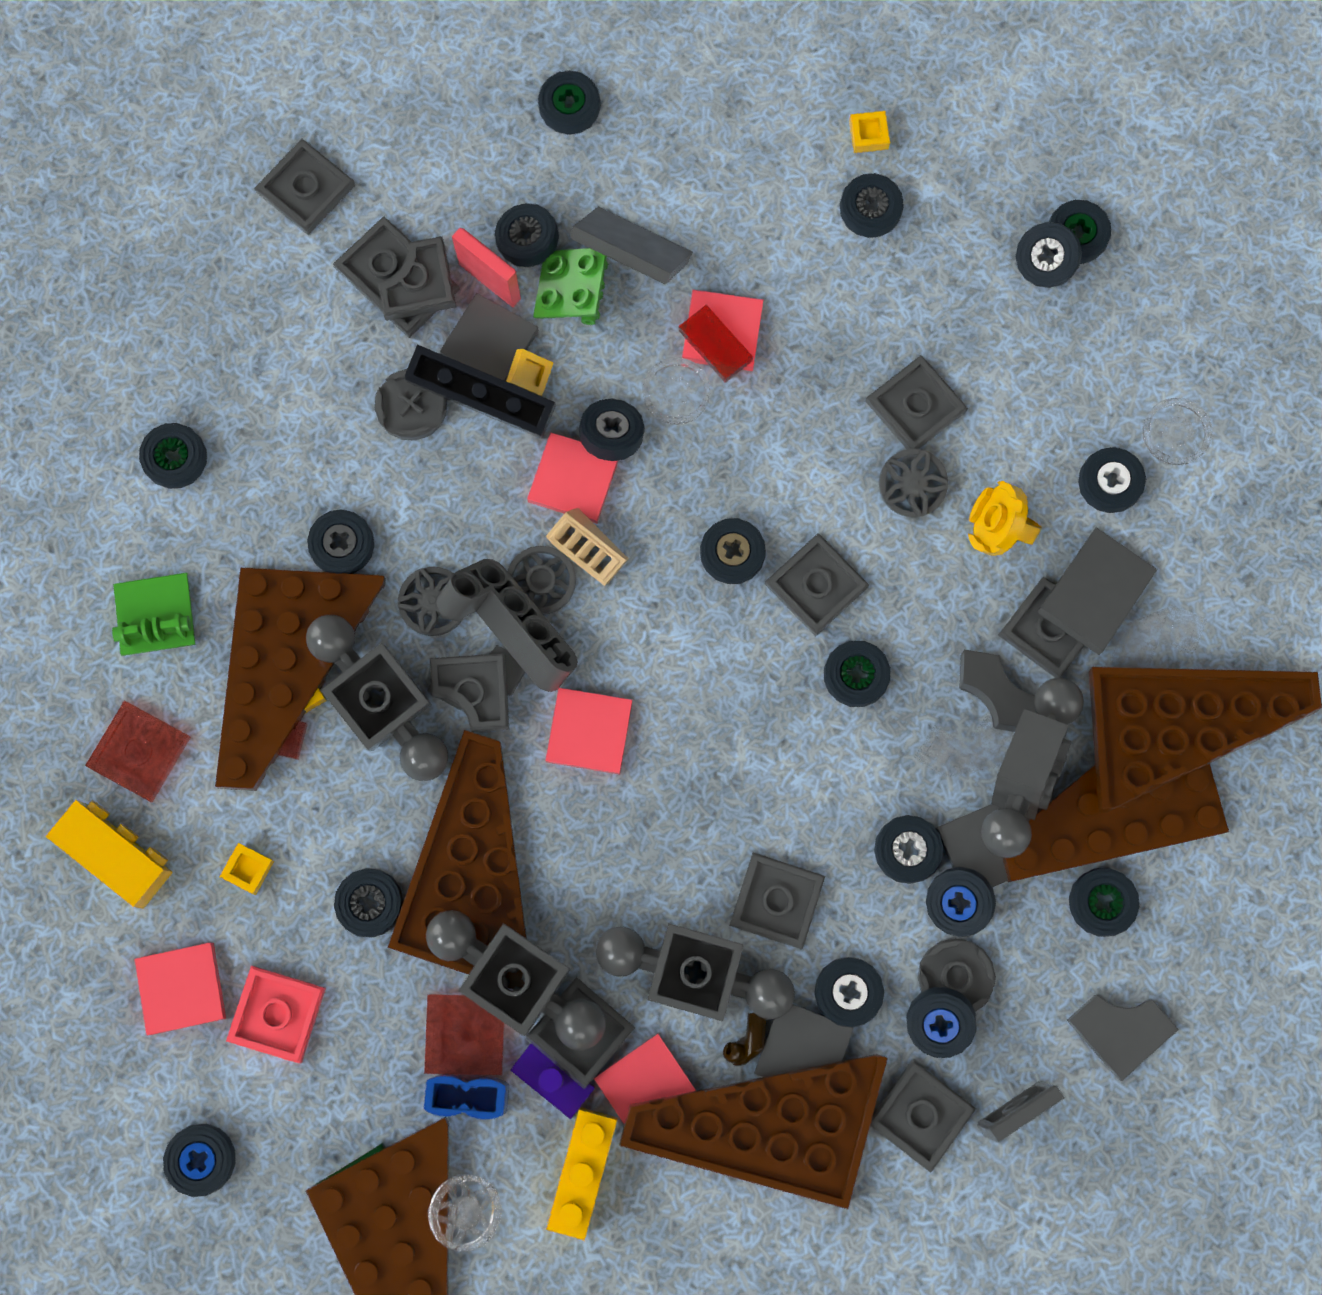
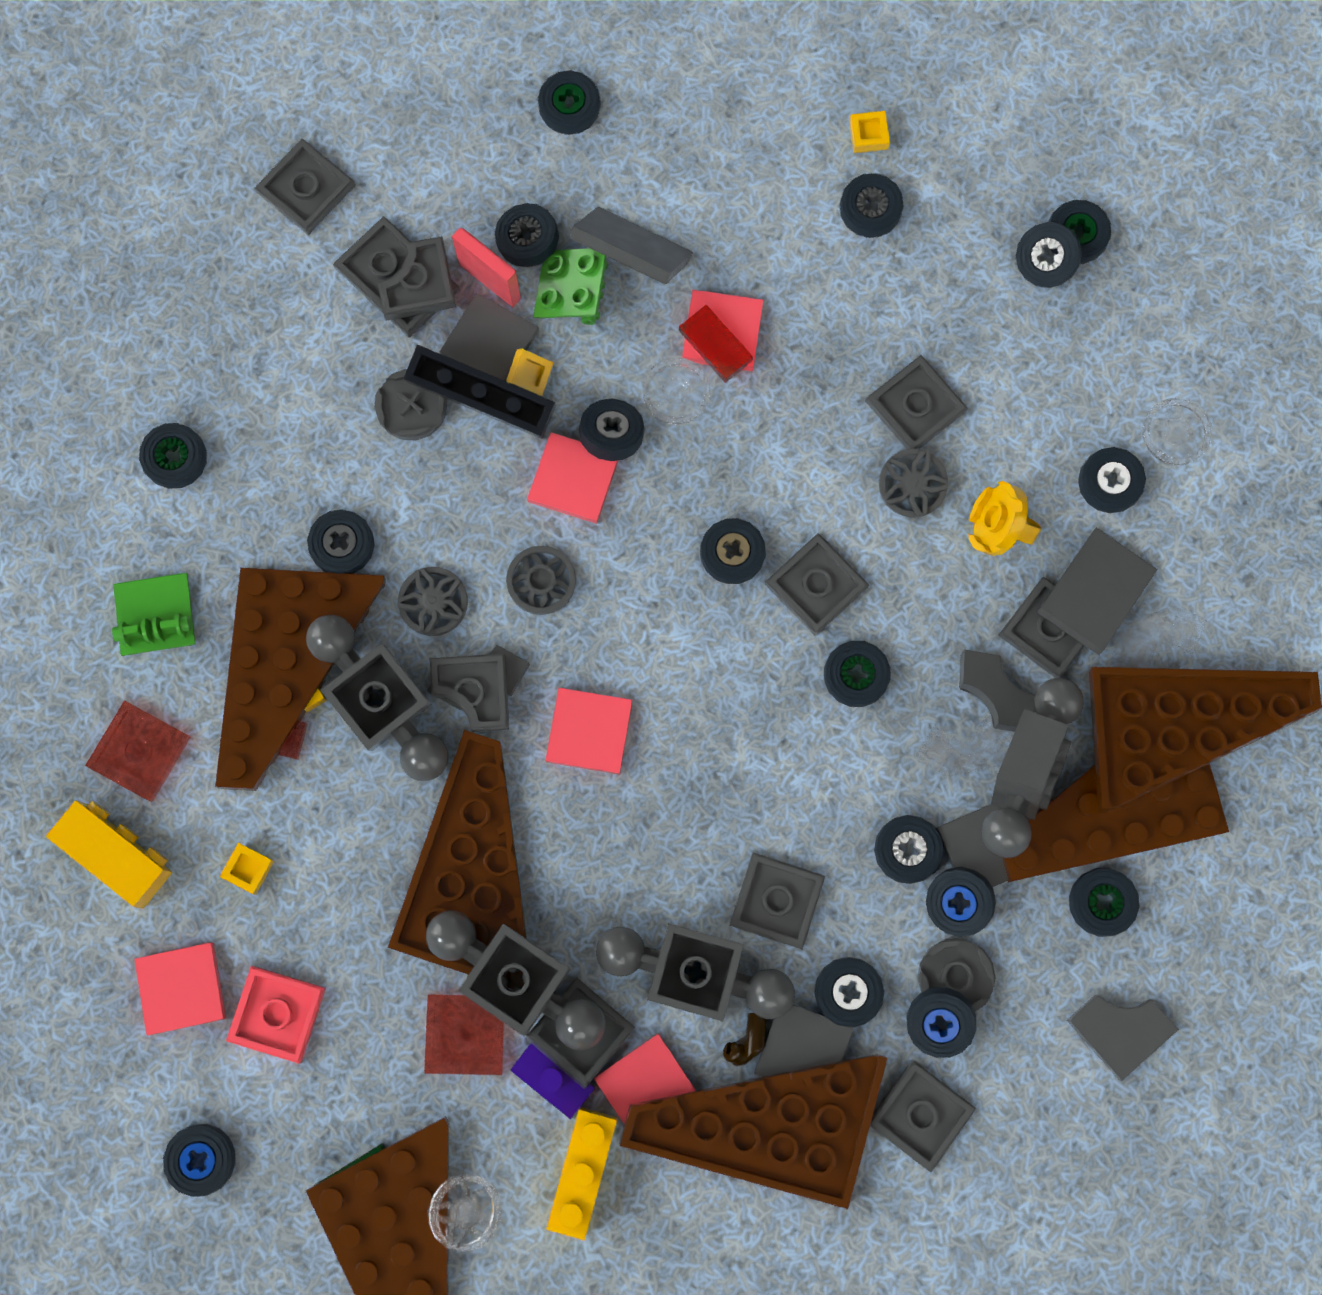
(359, 885): black bush -> none
(454, 1094): blue brick -> none
(512, 618): dark grey beam -> none
(585, 527): tan slope -> none
(1019, 1111): dark grey tile -> none

